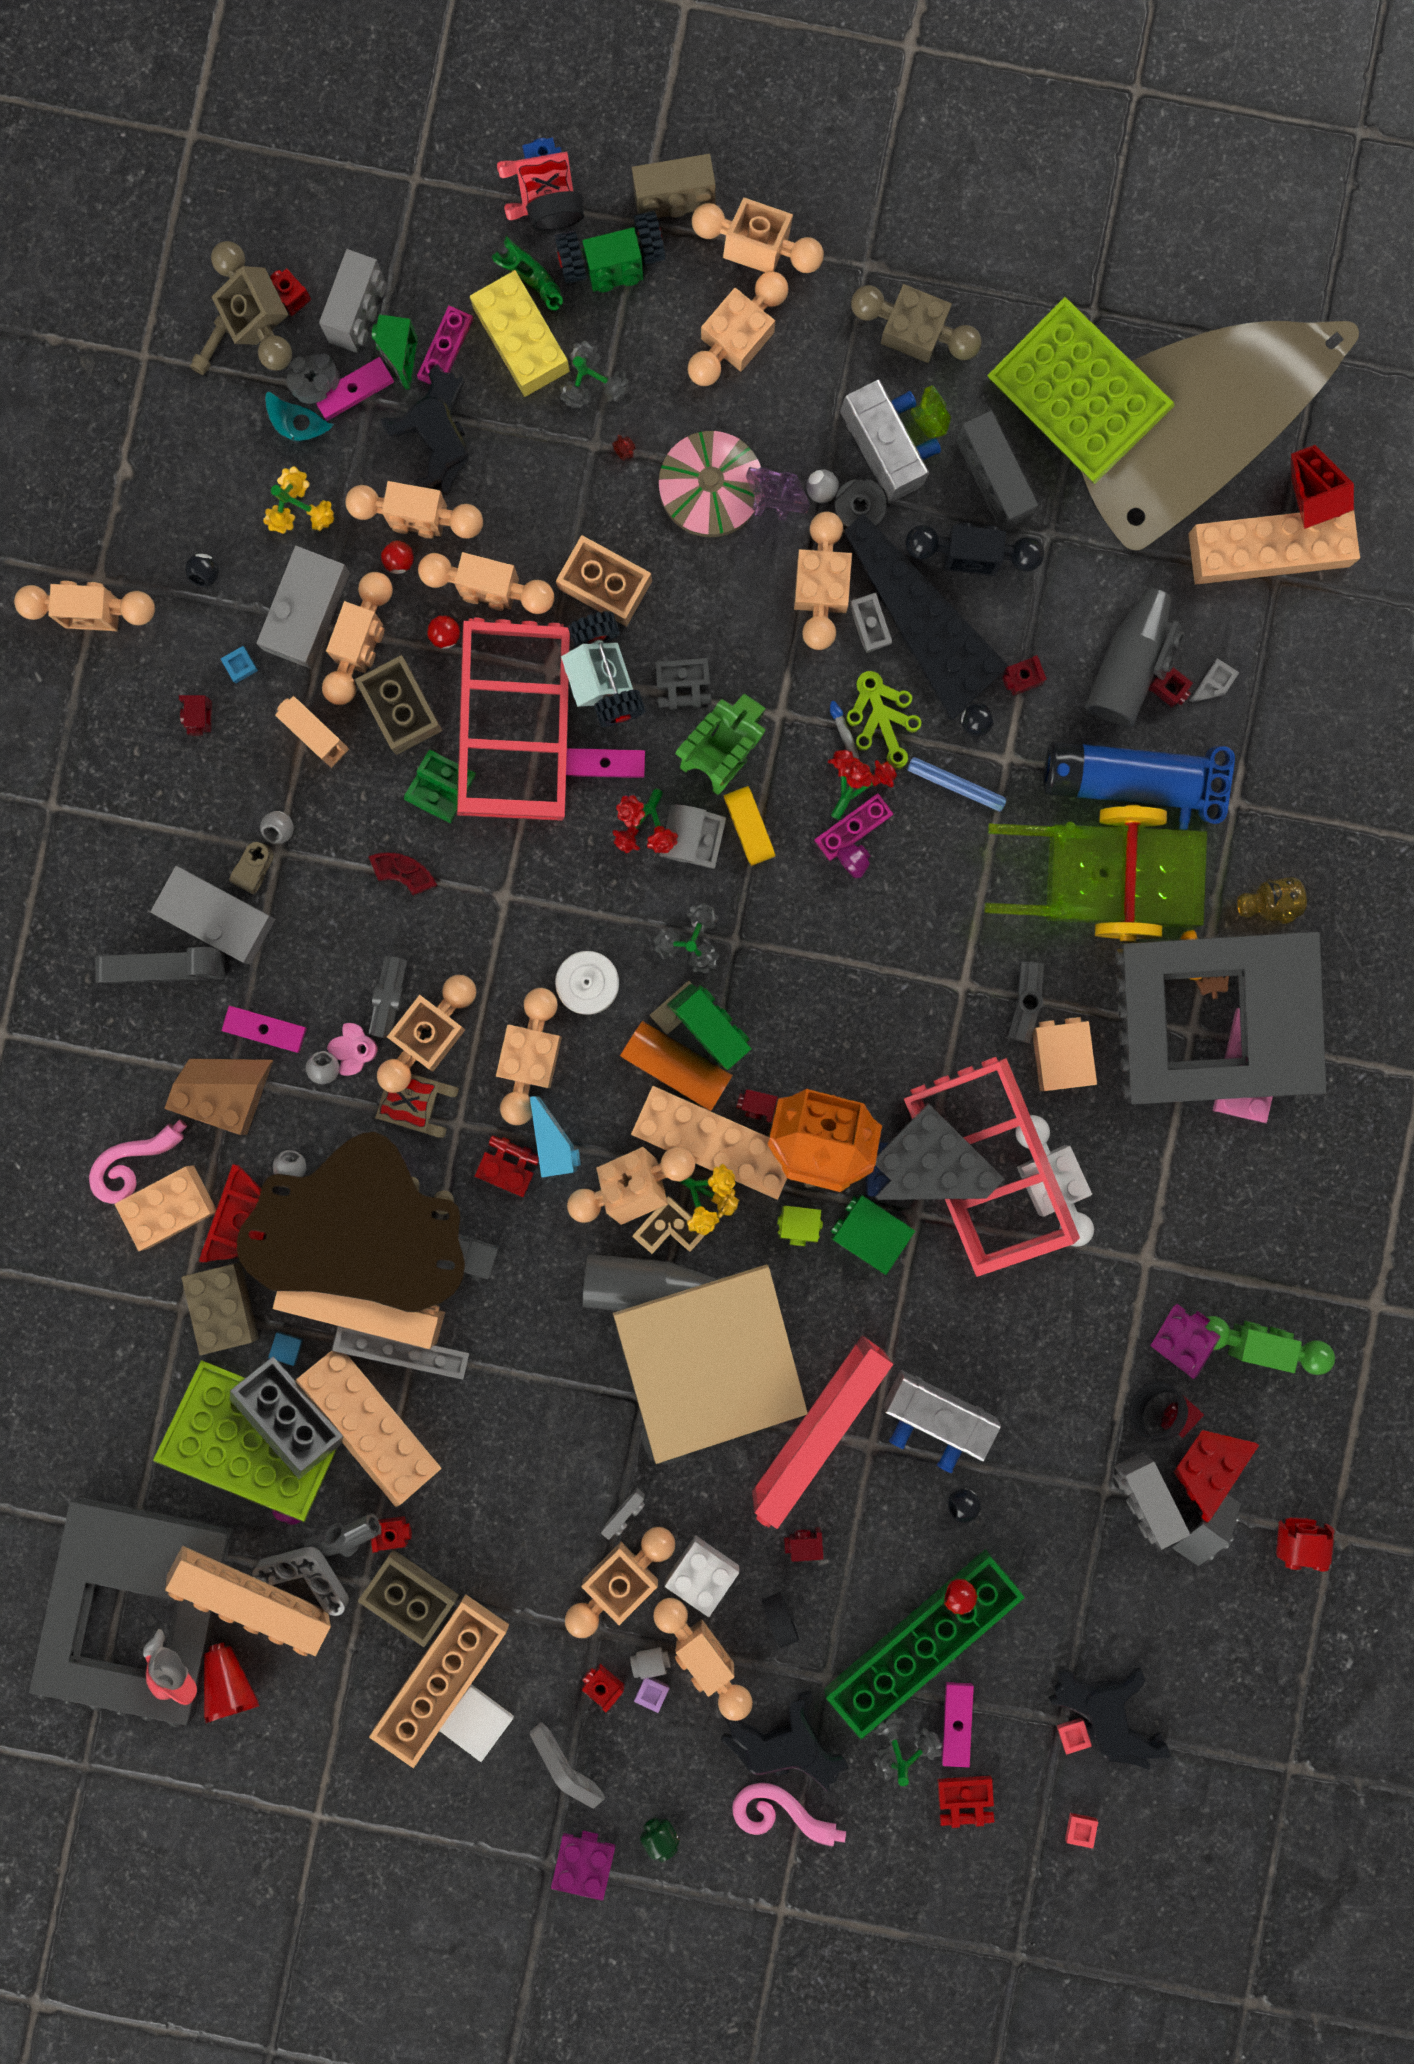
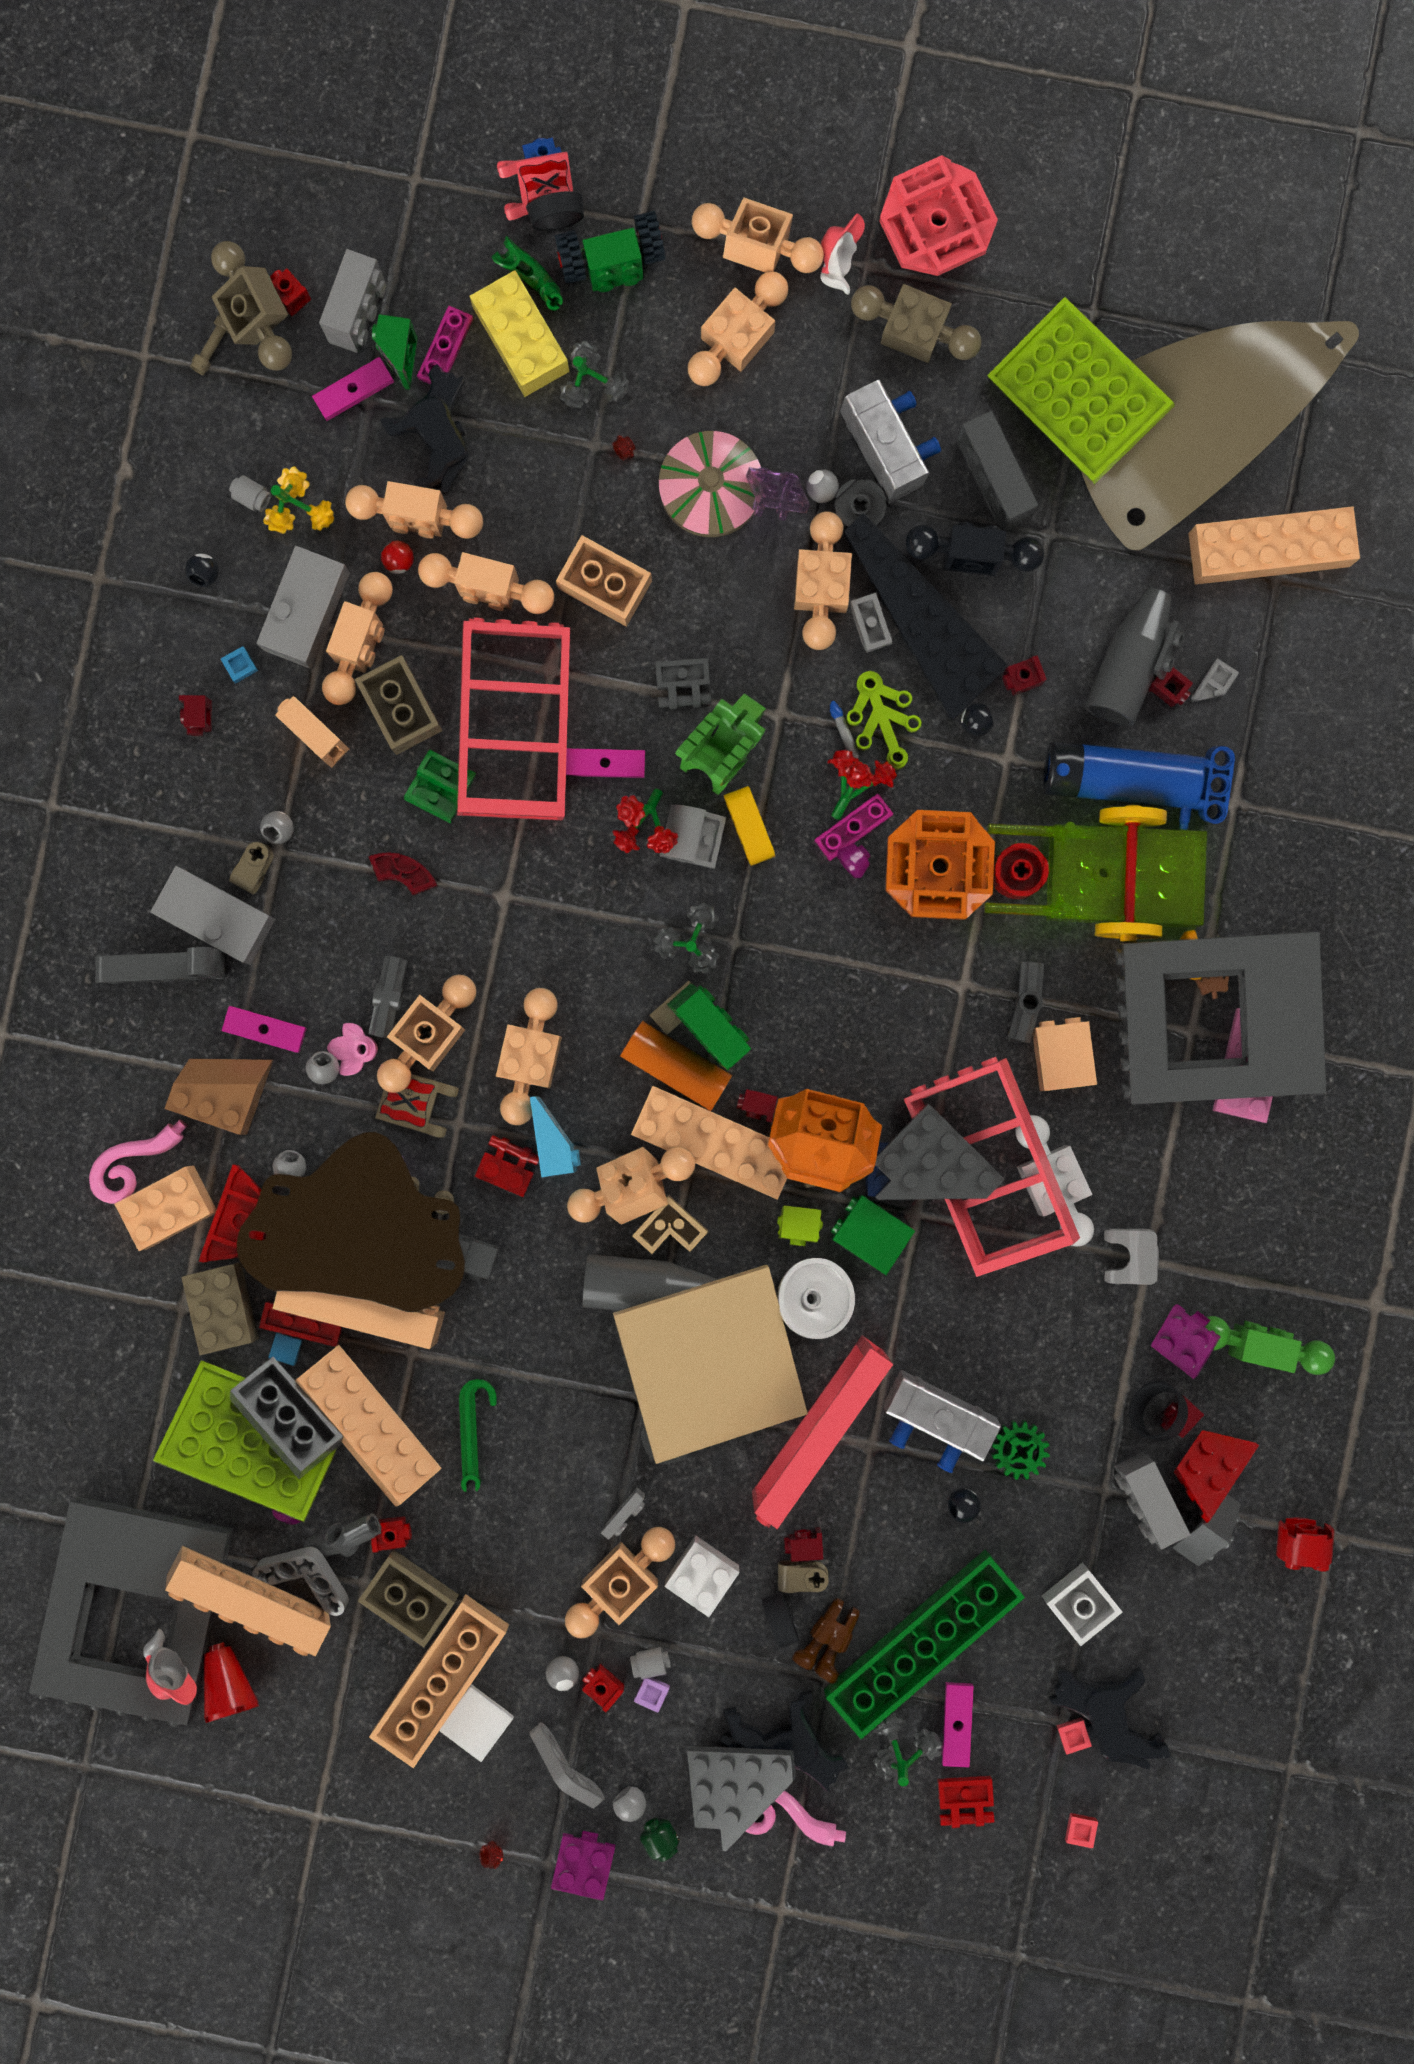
(84, 606): light nougat brick -> none
(250, 493): none -> light grey brick
(283, 414): teal piece -> none
(299, 1326): none -> red plate
(304, 369): dark grey plate -> none
(373, 1347): light grey plate -> none
(443, 632): red piece -> none
(469, 1429): none -> green piece
(491, 1855): none -> clear red plate
(562, 1673): none -> light grey piece
(587, 982): white wheel -> none
(599, 671): brick -> none
(629, 1804): none -> light grey piece
(674, 186): dark tan brick -> none
(704, 1658): light nougat brick -> none
(722, 1183): yellow plant -> none
(736, 1786): none -> dark grey wing
(798, 1576): none -> dark tan piece
(828, 1632): none -> reddish brown piece
(831, 1293): none -> white dish
(838, 248): none -> hair
(932, 414): clear neon green brick -> none
(940, 193): none -> coral piece
(946, 837): none -> orange piece
(956, 784): medium blue axle -> none
(960, 1596): red piece -> none
(1011, 1455): none -> green gear
(1030, 860): none -> red brick
(1081, 1604): none -> white brick
(1143, 1256): none -> light grey piece
(1275, 900): clear yellow piece -> none
(1319, 487): red wedge -> none

